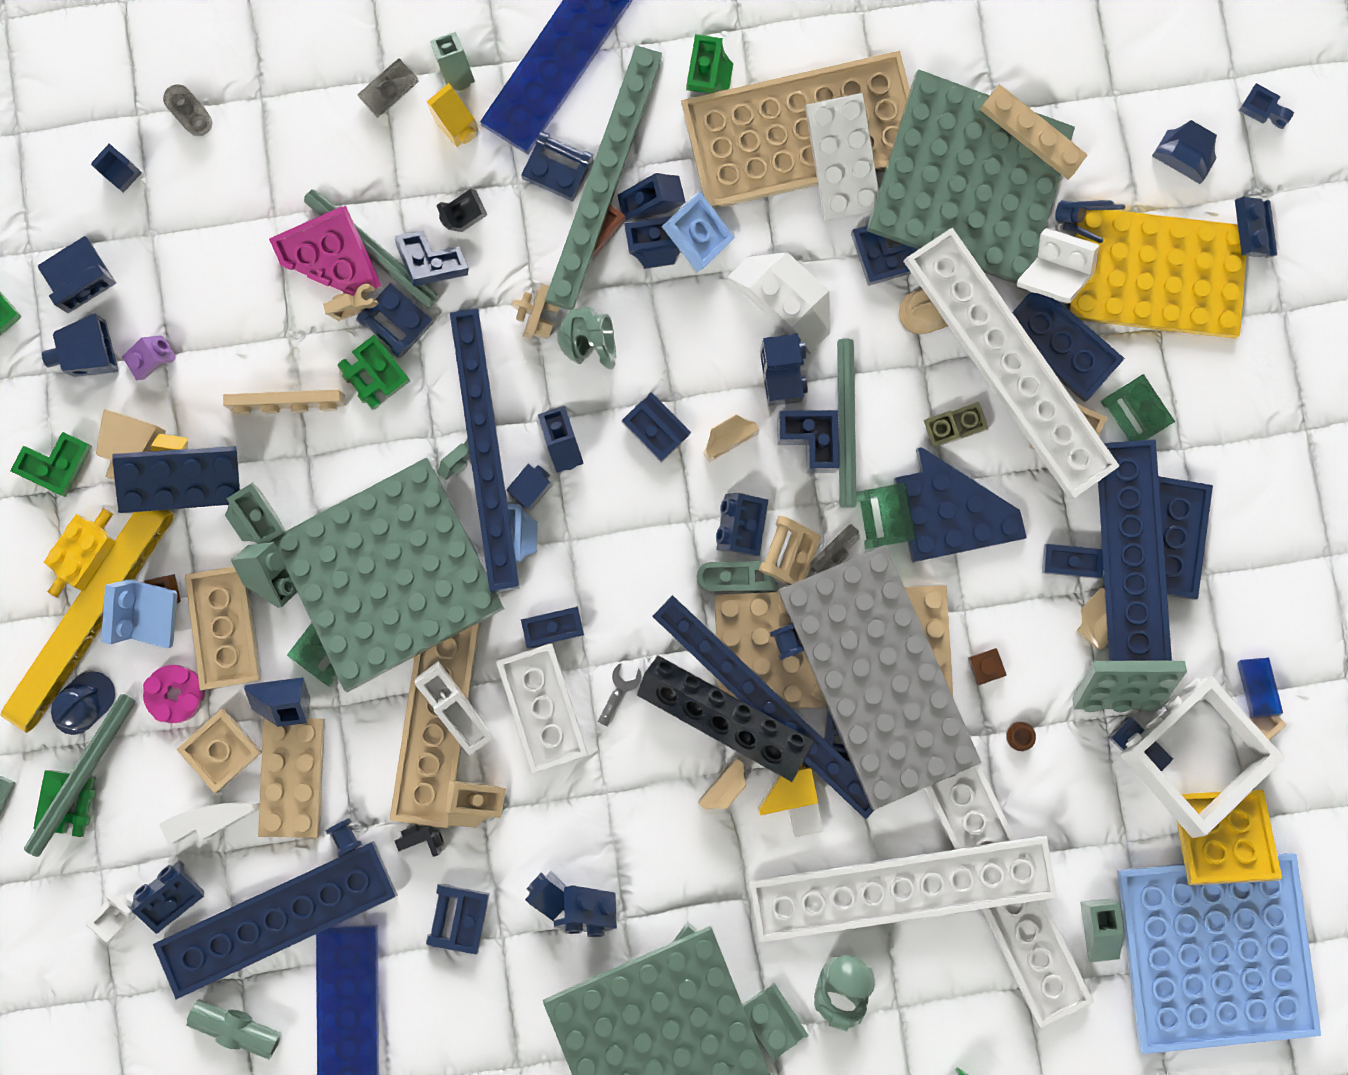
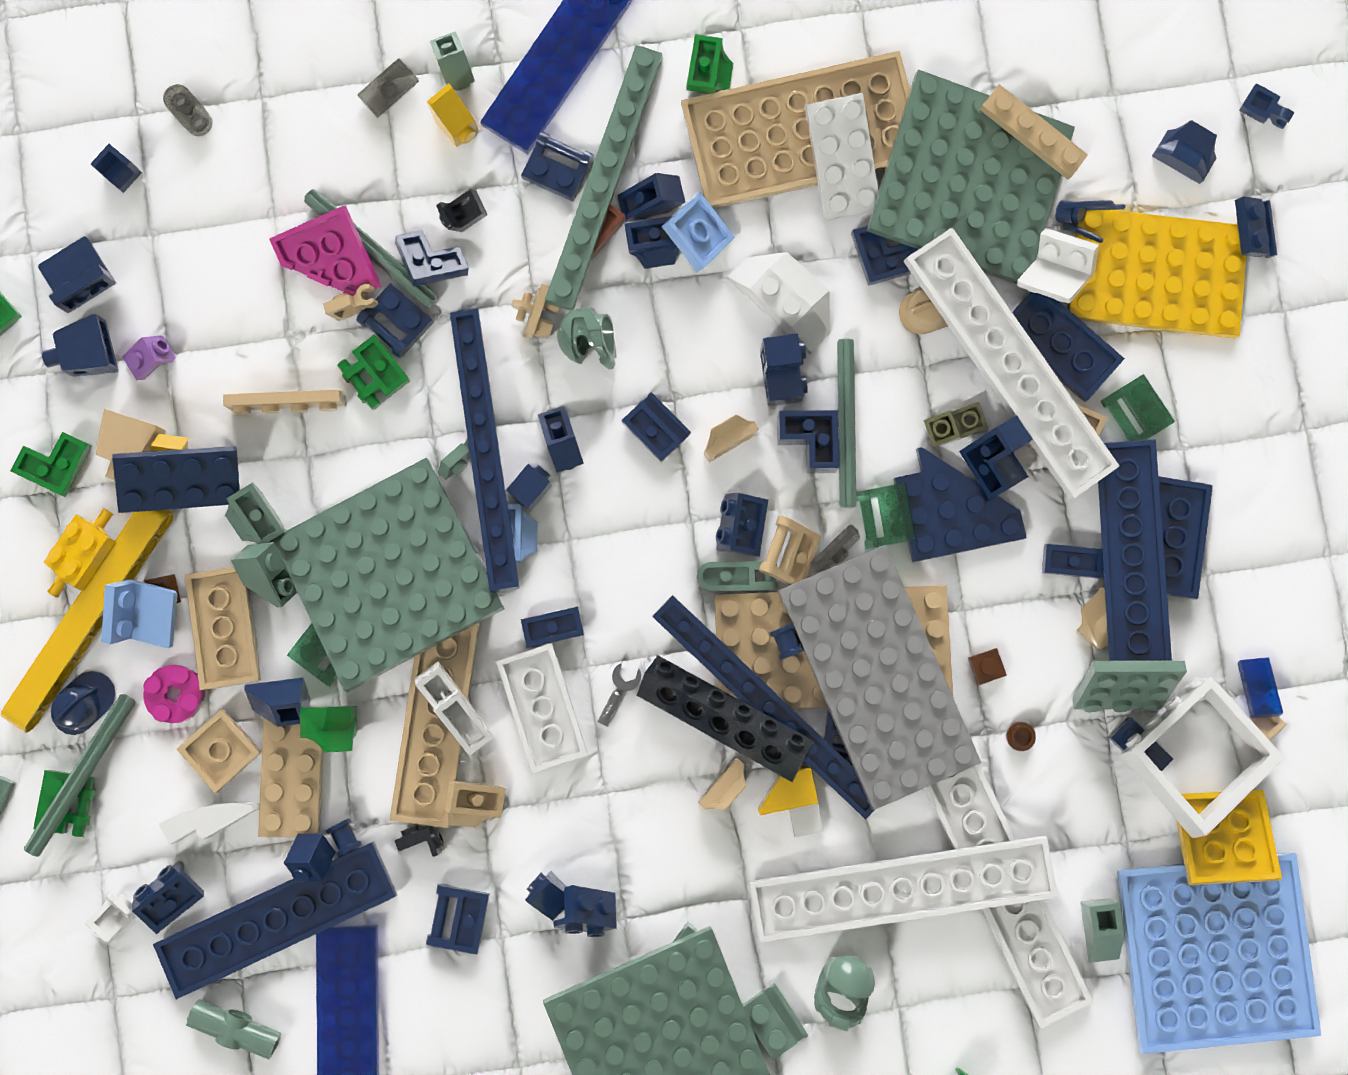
(309, 857): none -> dark blue brick
(329, 727): none -> green slope
(993, 457): none -> dark blue brick

